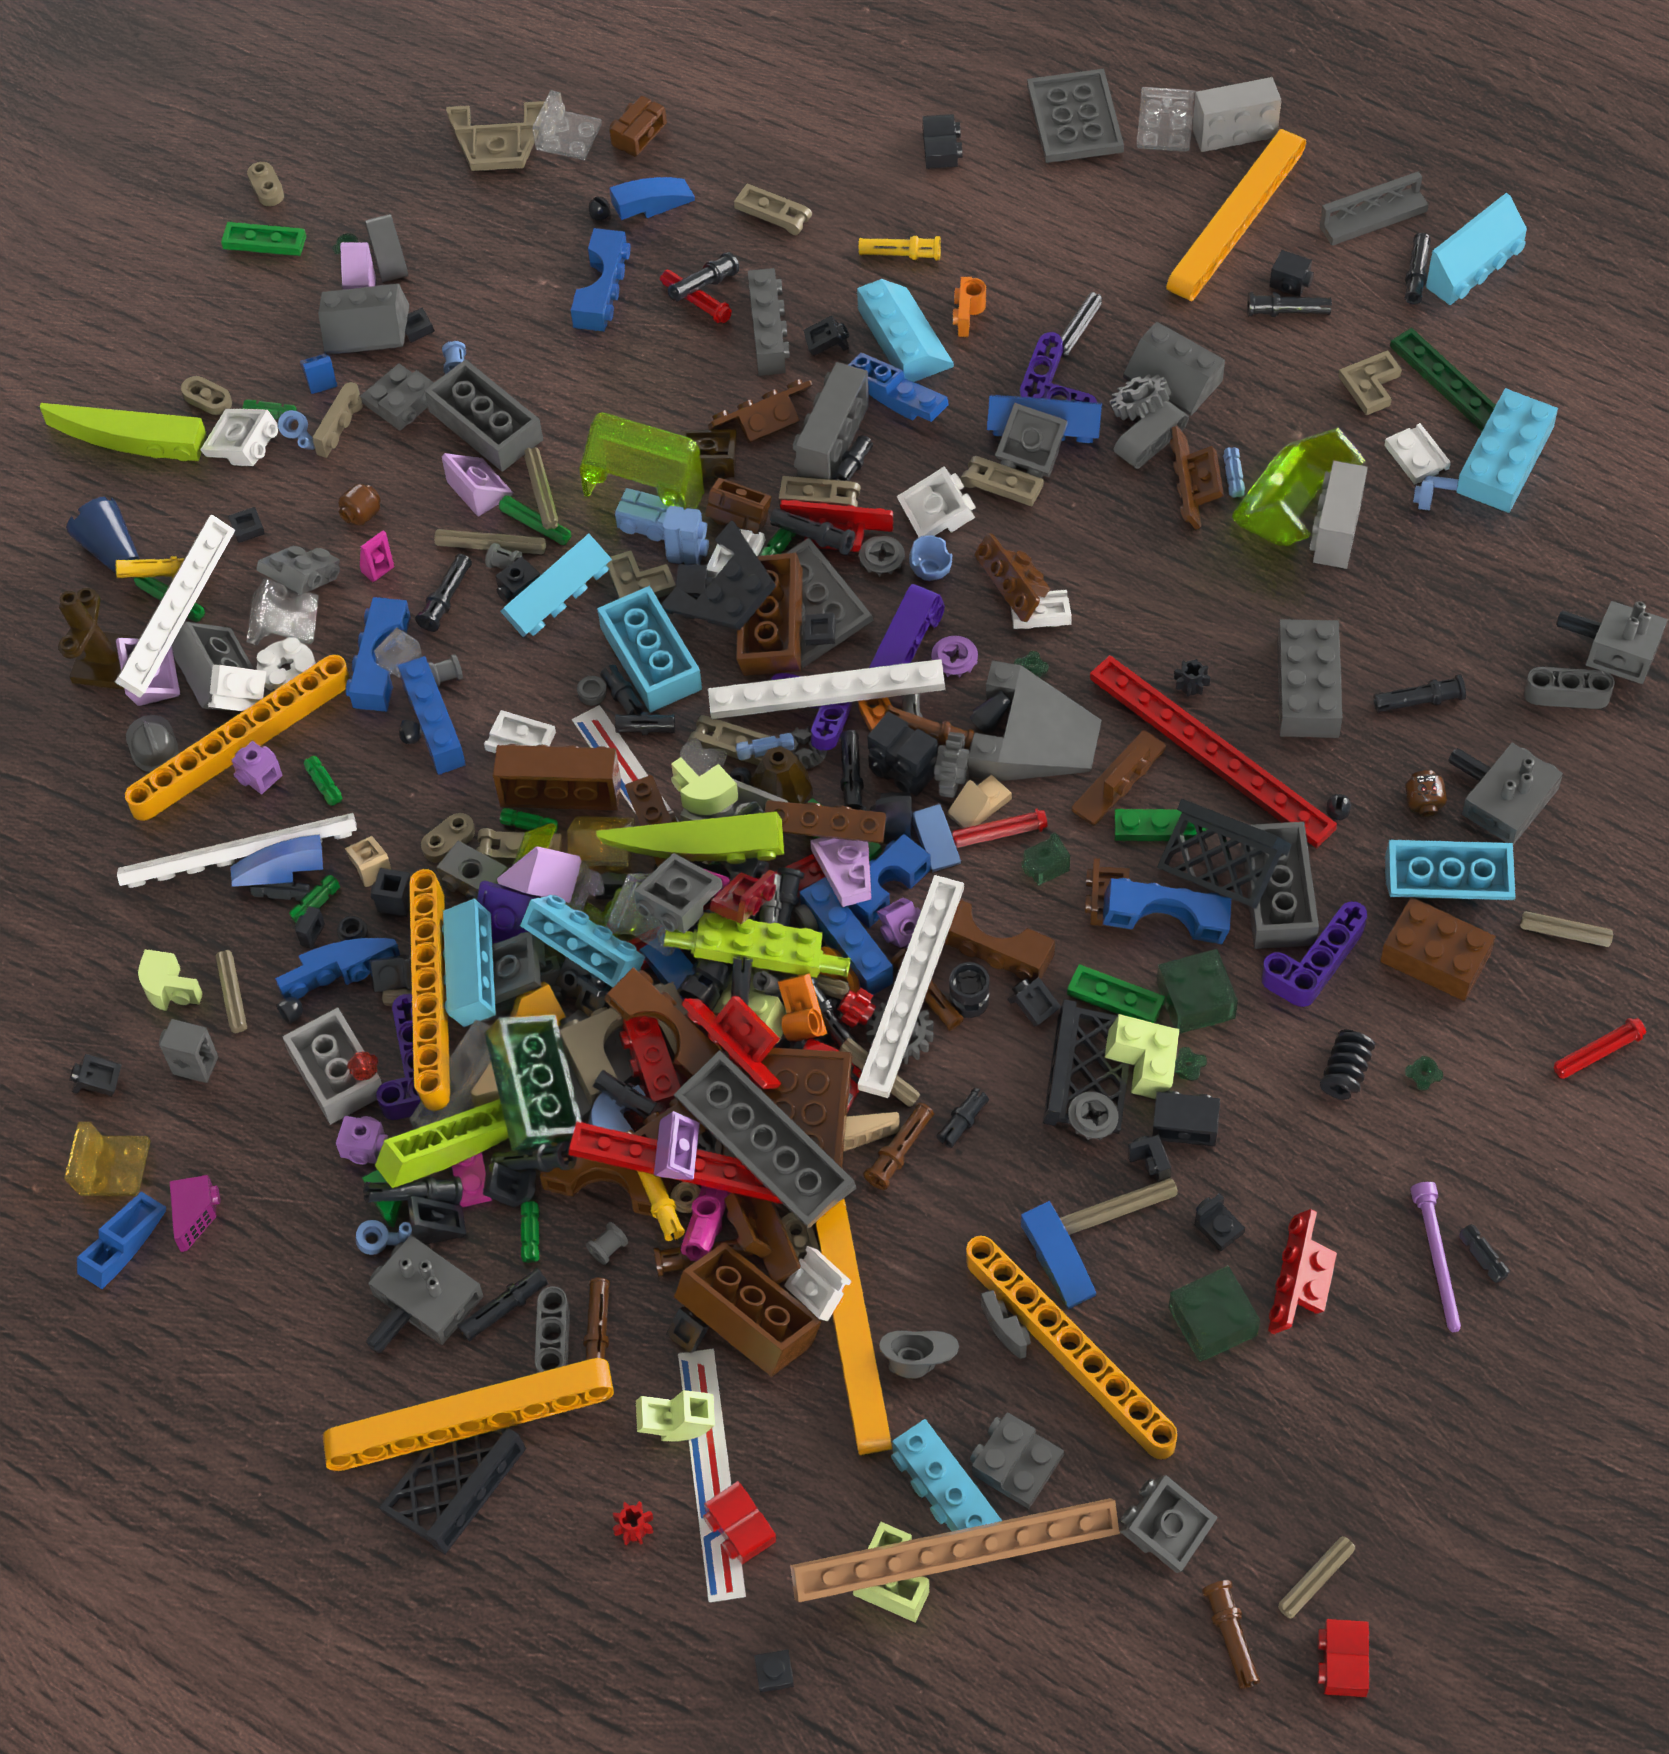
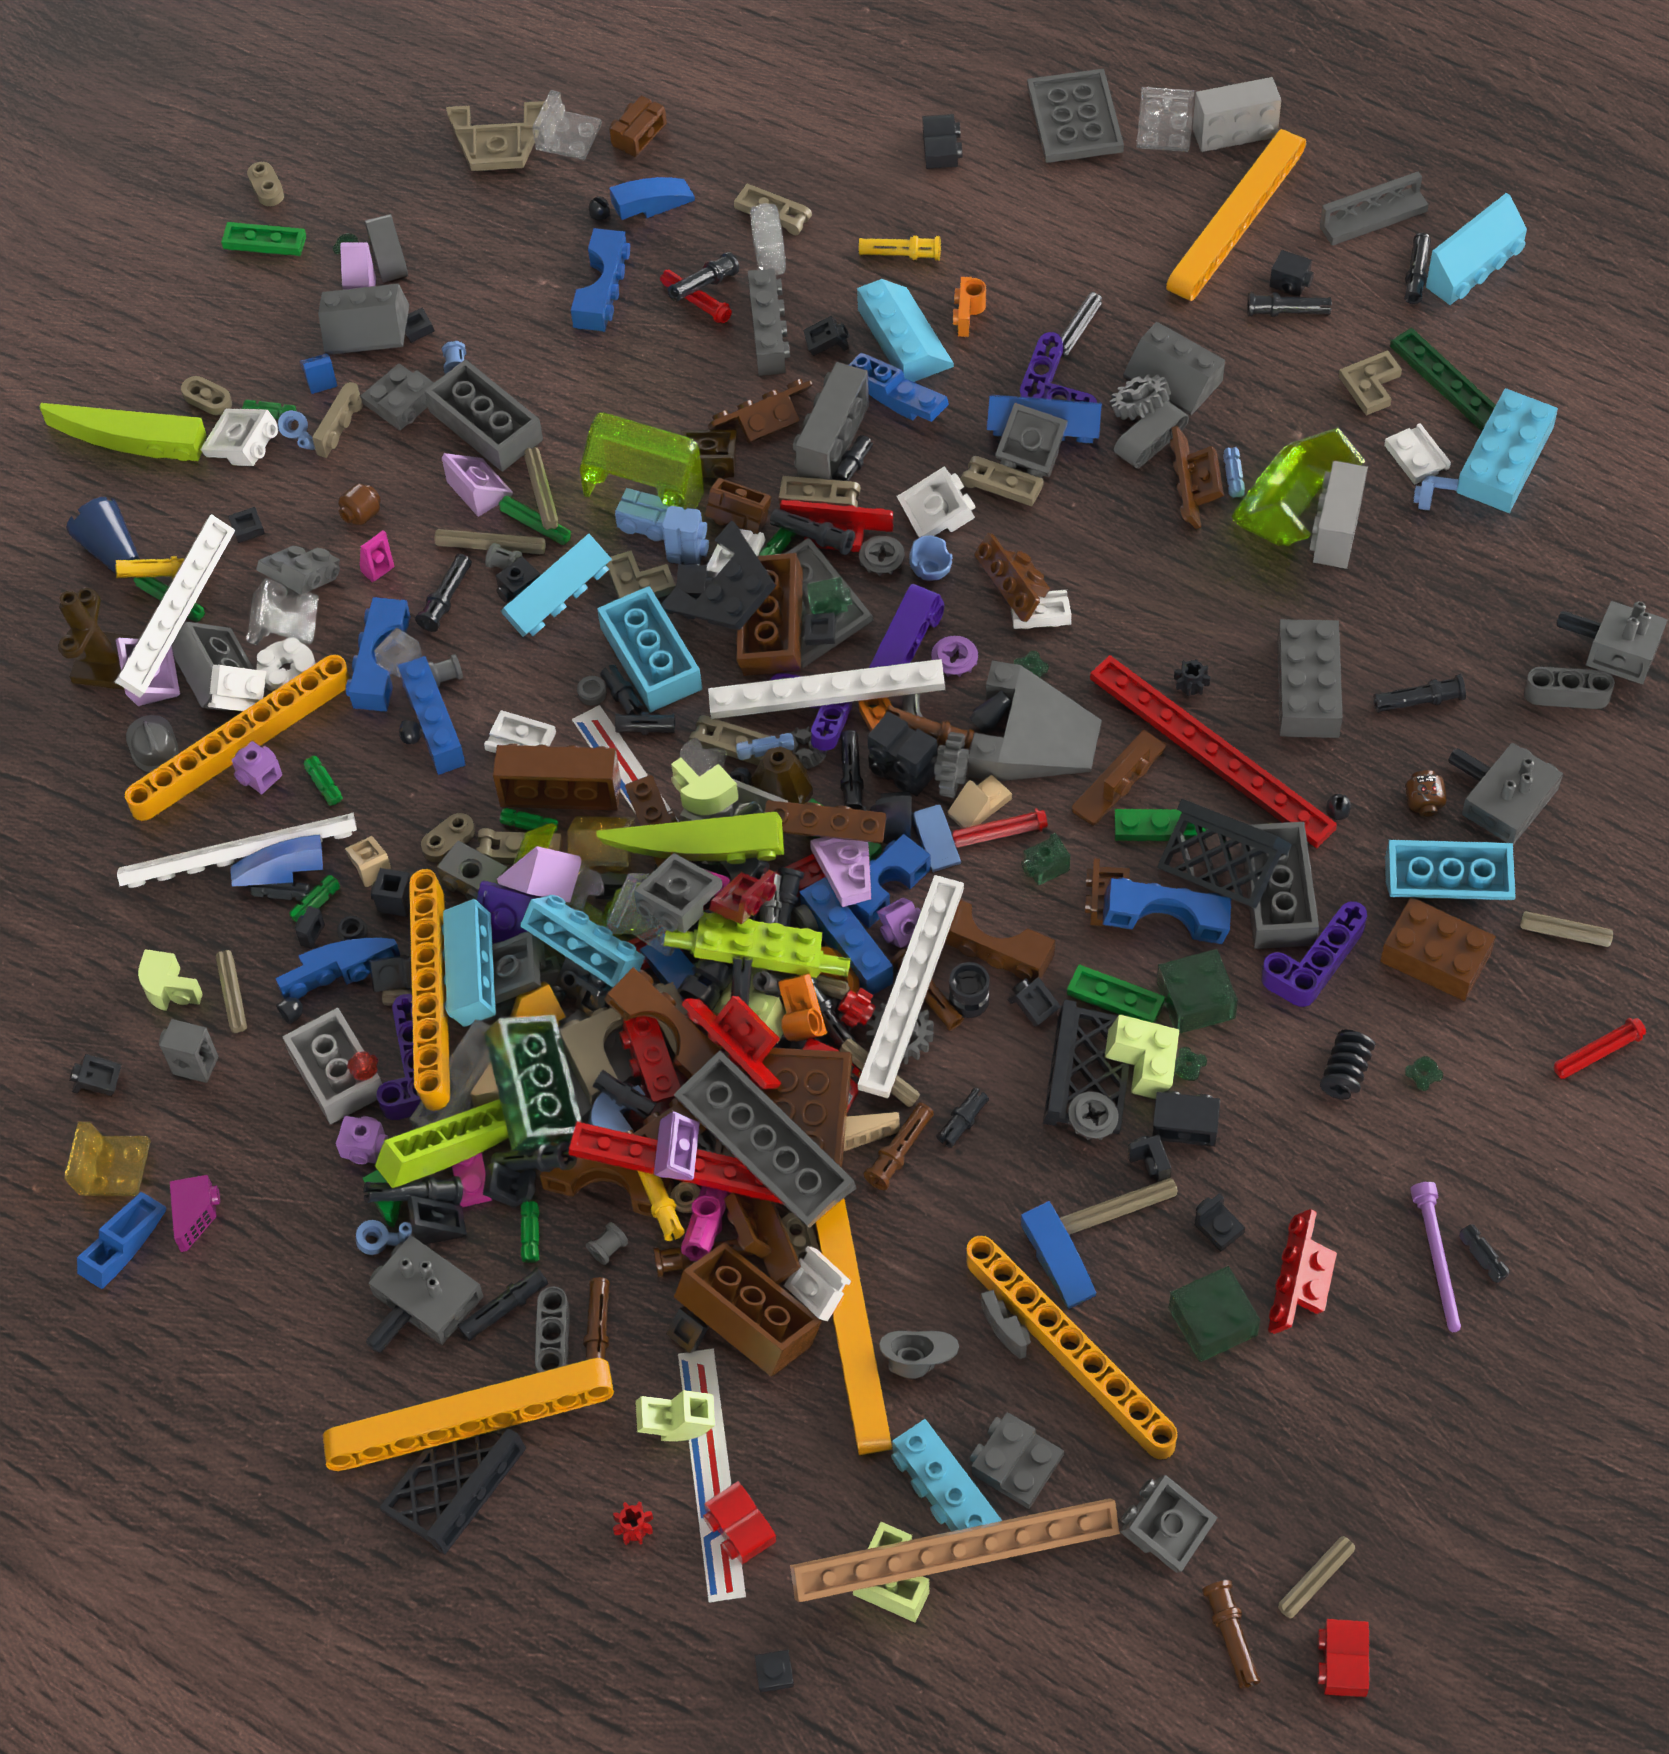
(768, 238): none -> clear gear
(829, 596): none -> clear green brick

